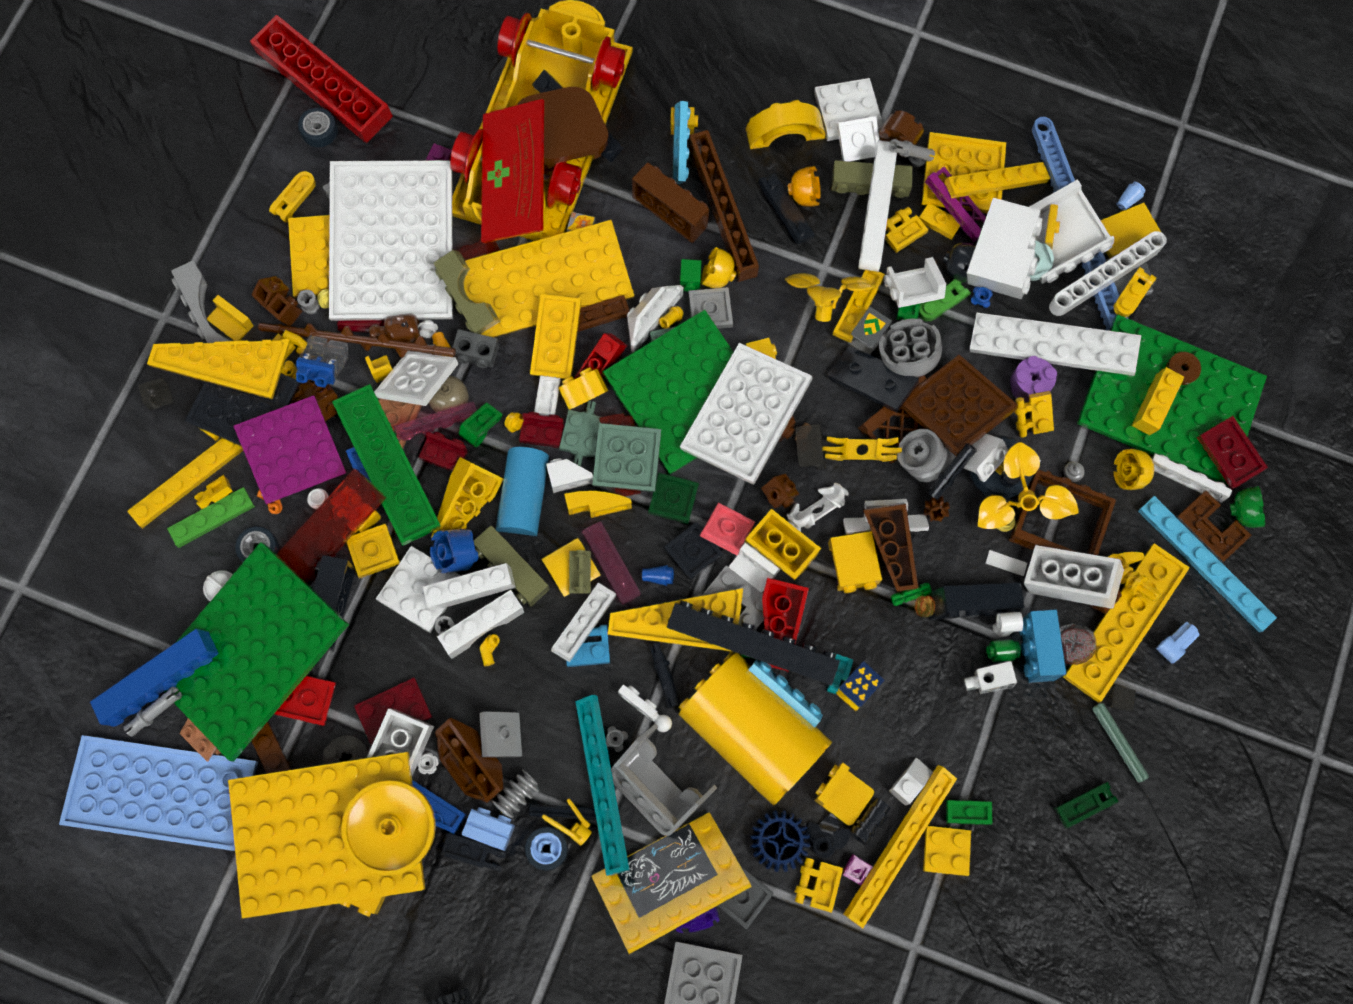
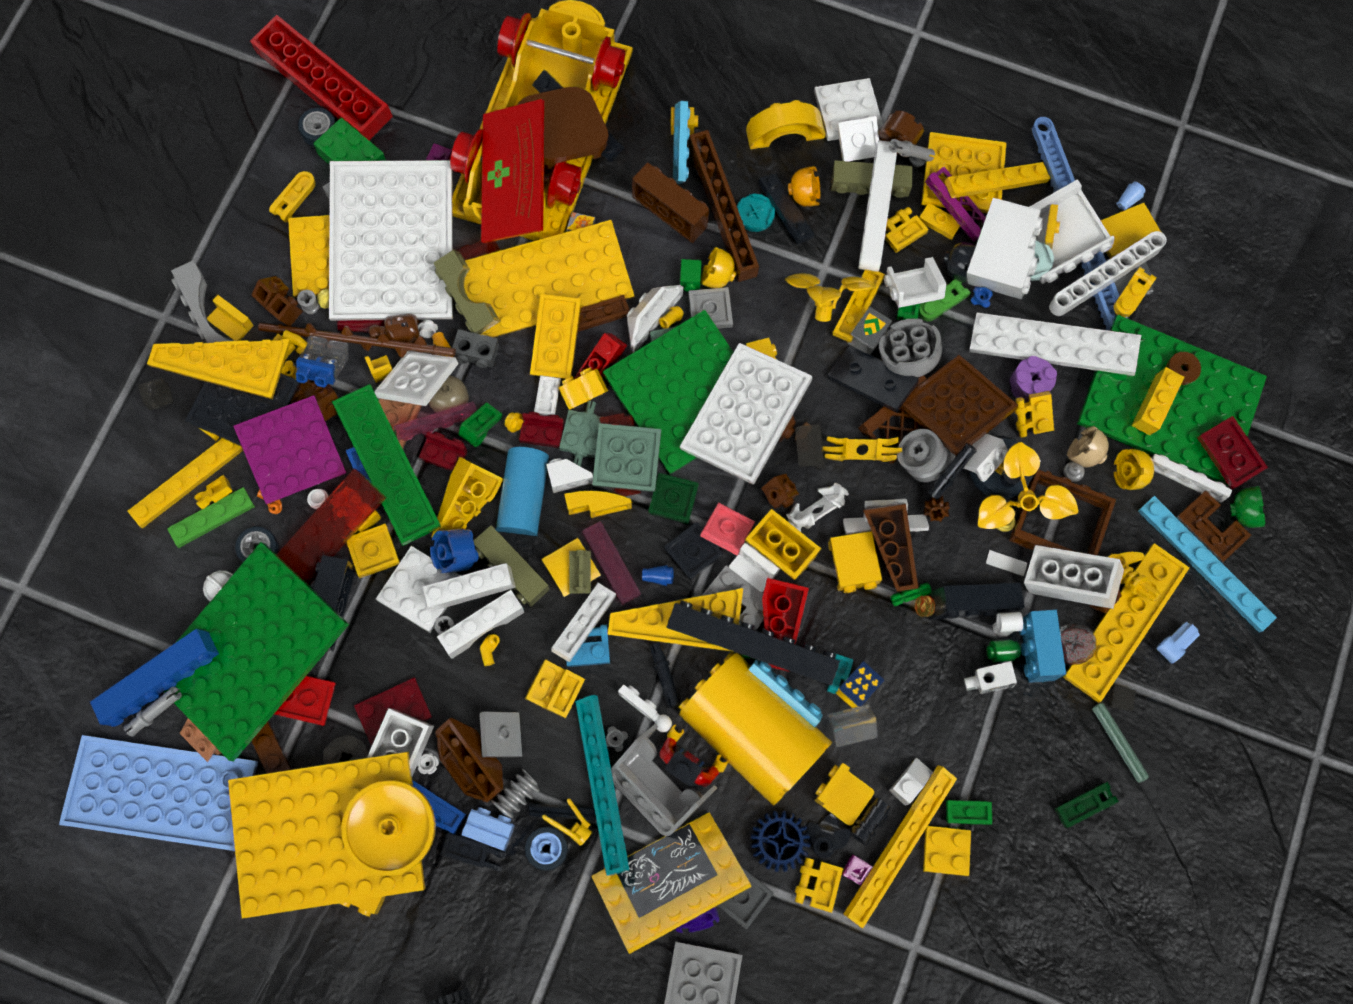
(346, 144): none -> green brick
(555, 688): none -> yellow slope
(687, 766): none -> torso
(756, 212): none -> teal tile
(853, 725): none -> clear panel
(1090, 449): none -> tan cylinder

